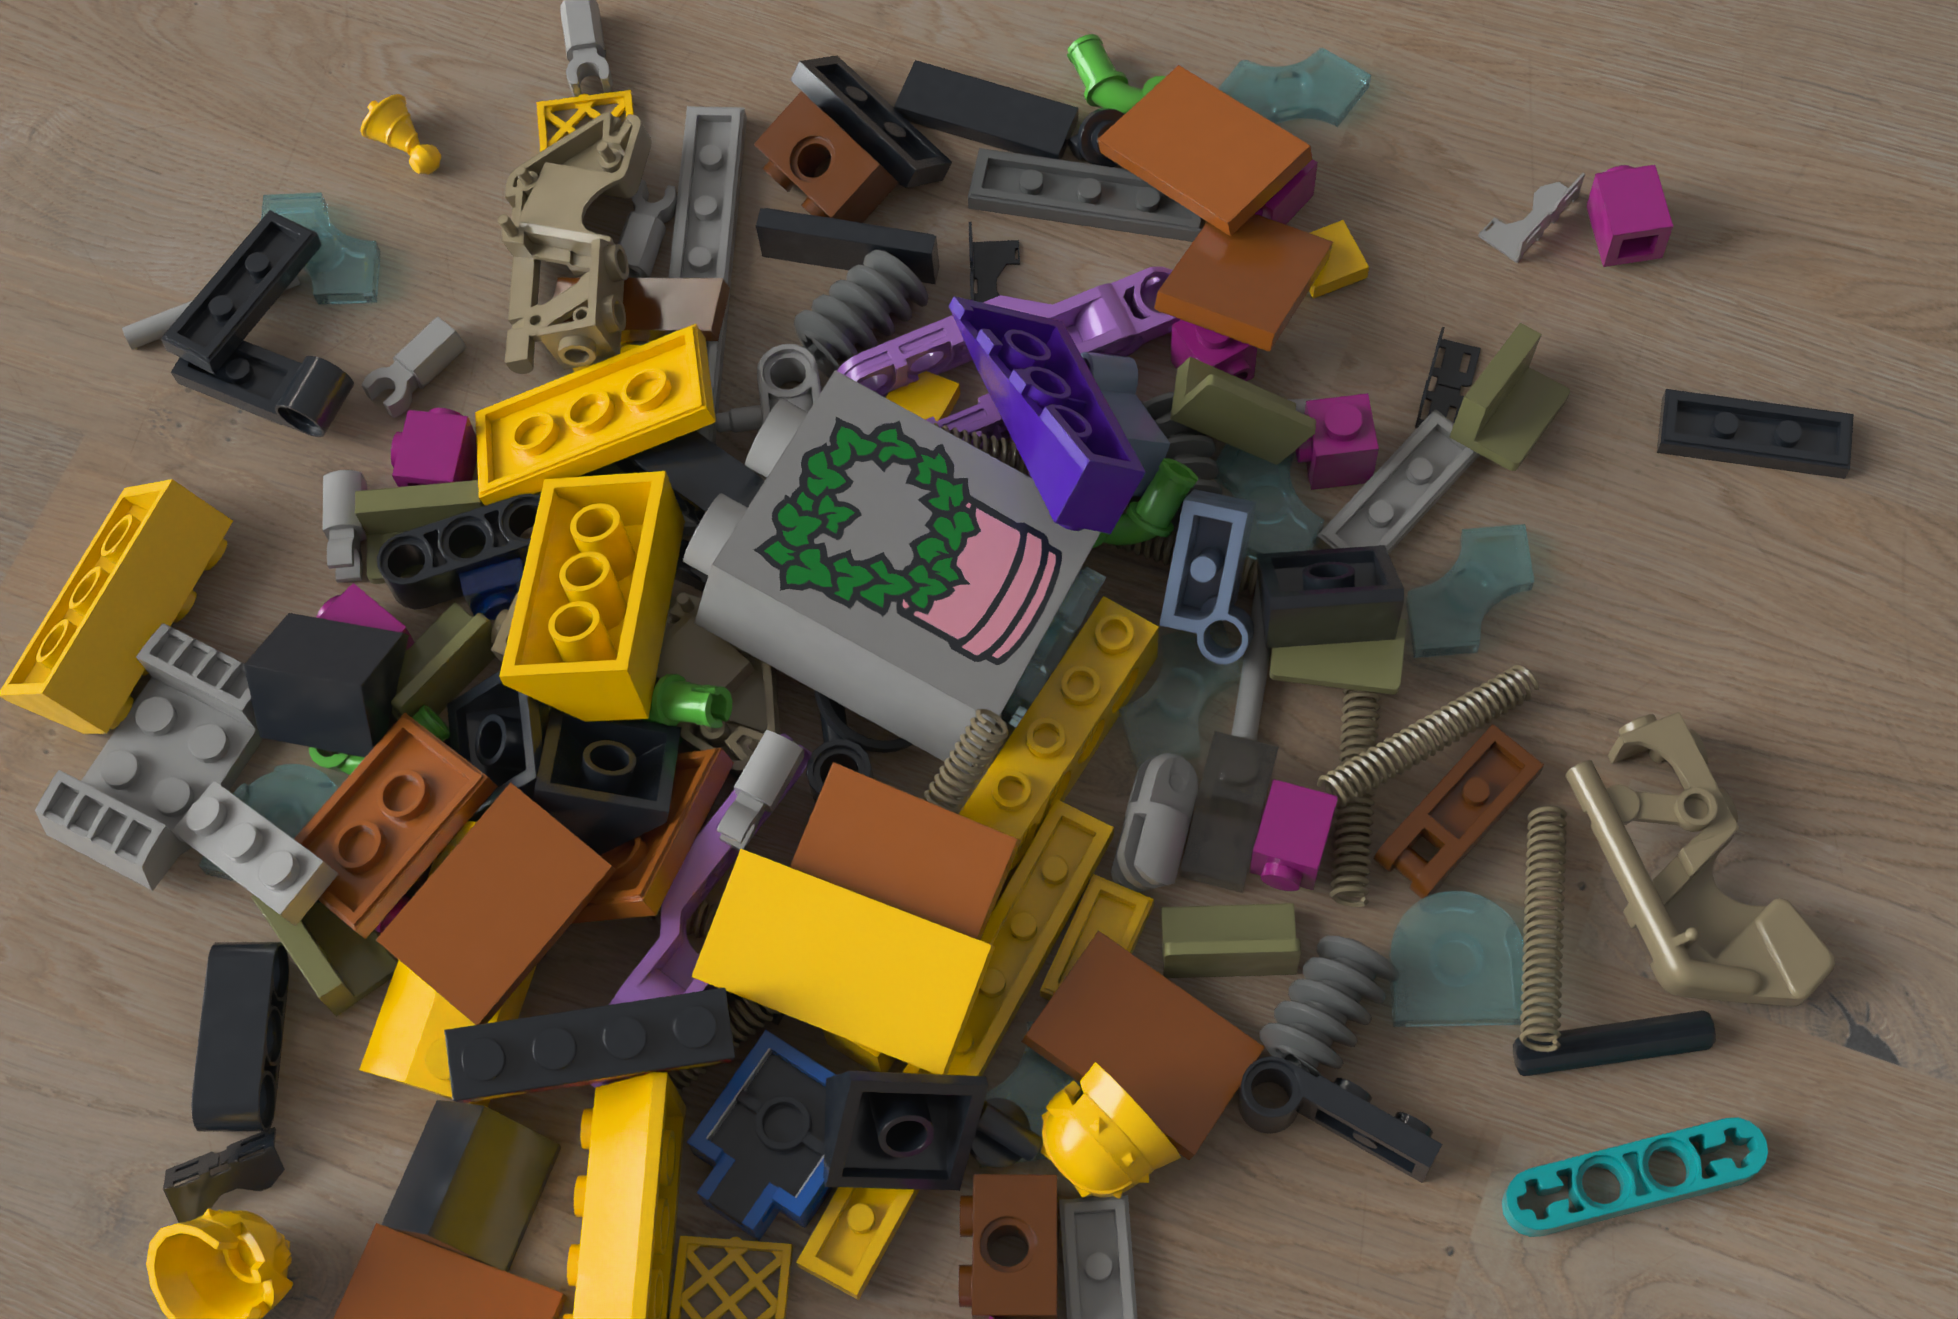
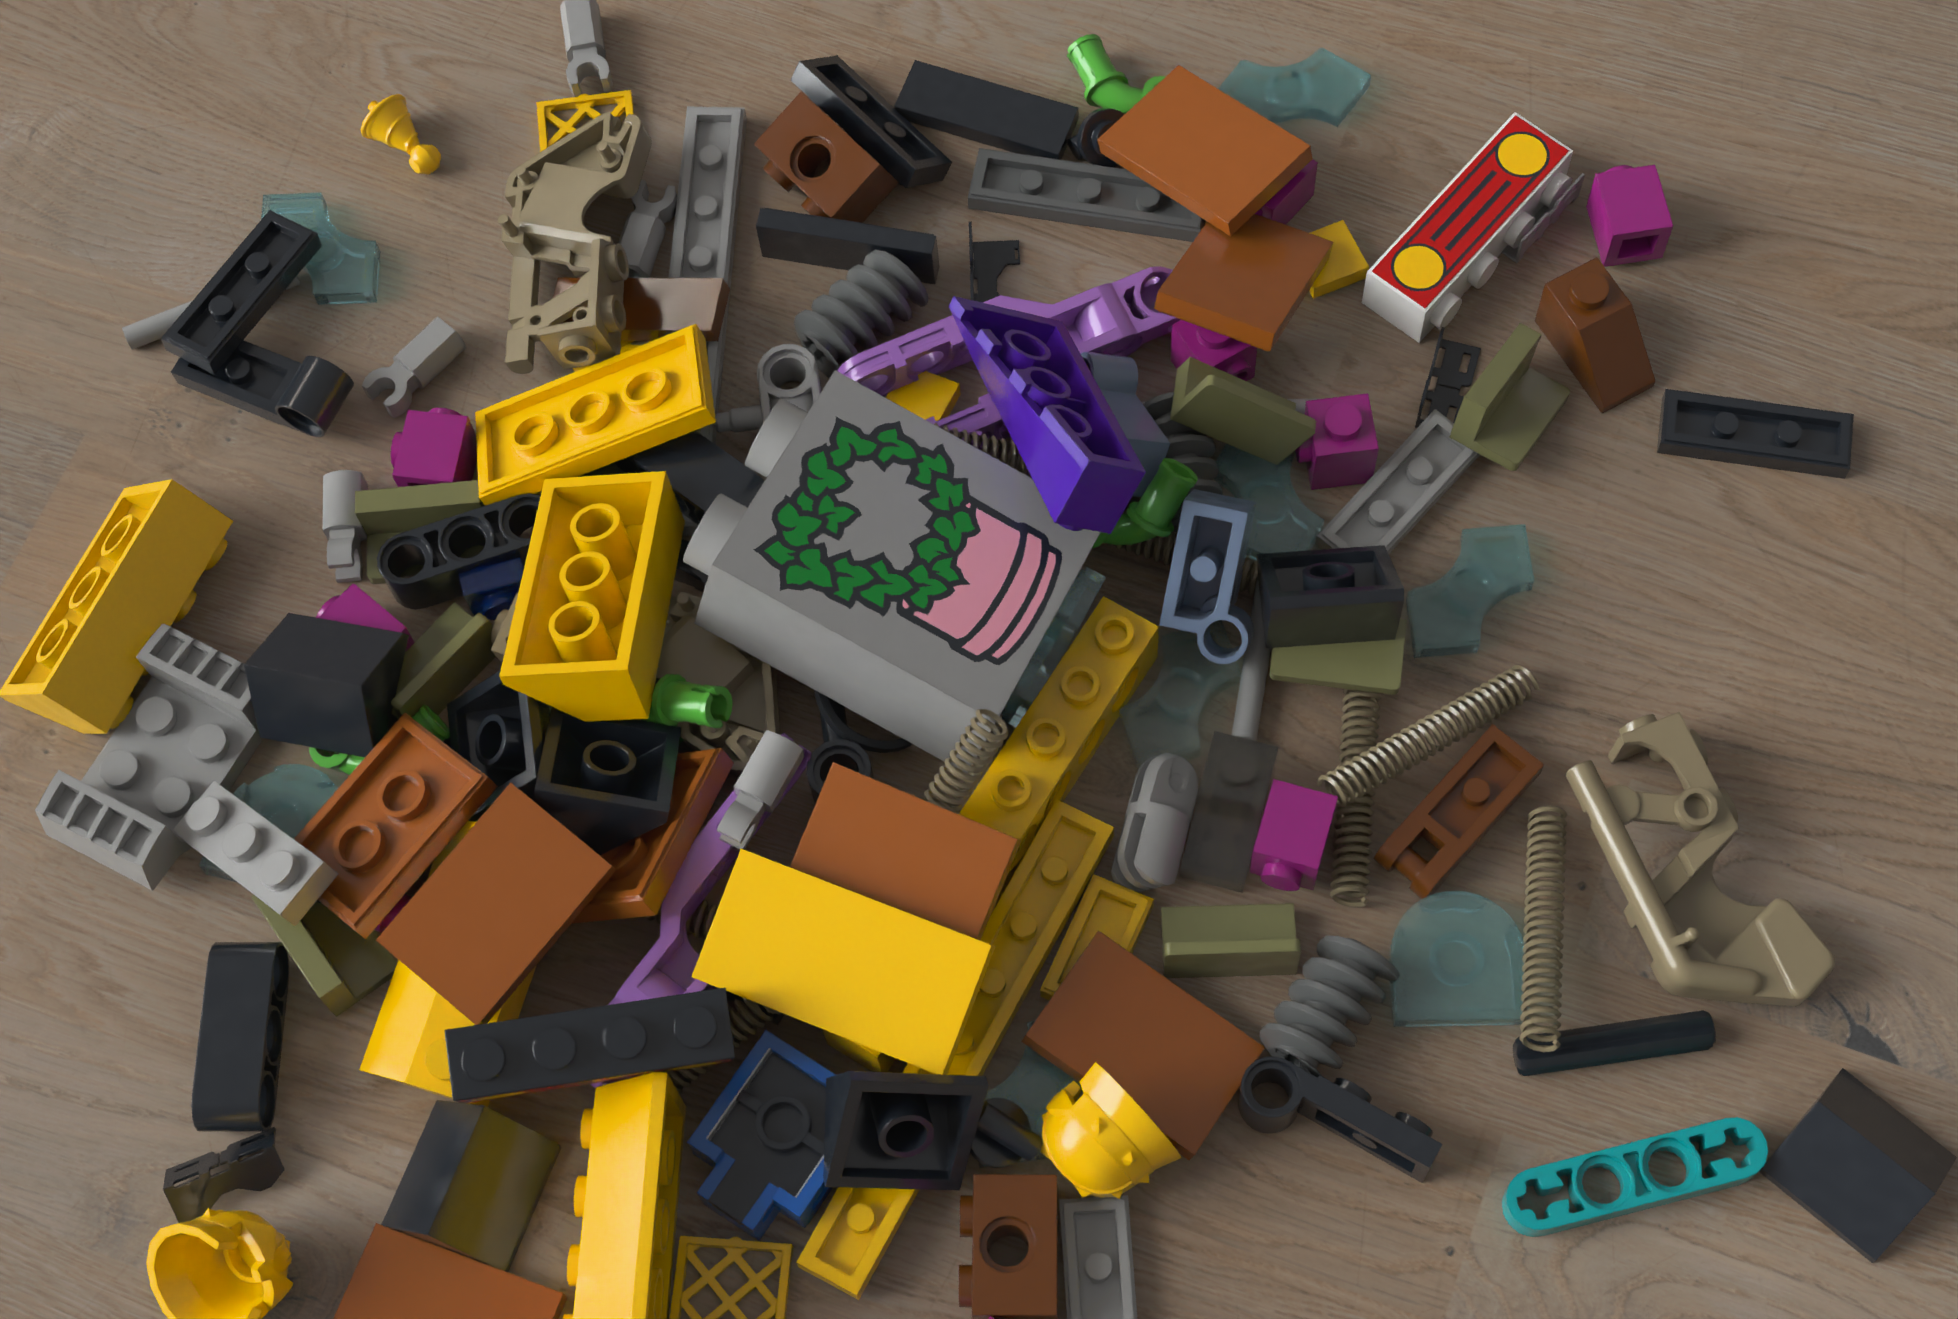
(1467, 228): none -> brick
(1596, 334): none -> reddish brown slope
(1859, 1166): none -> black slope

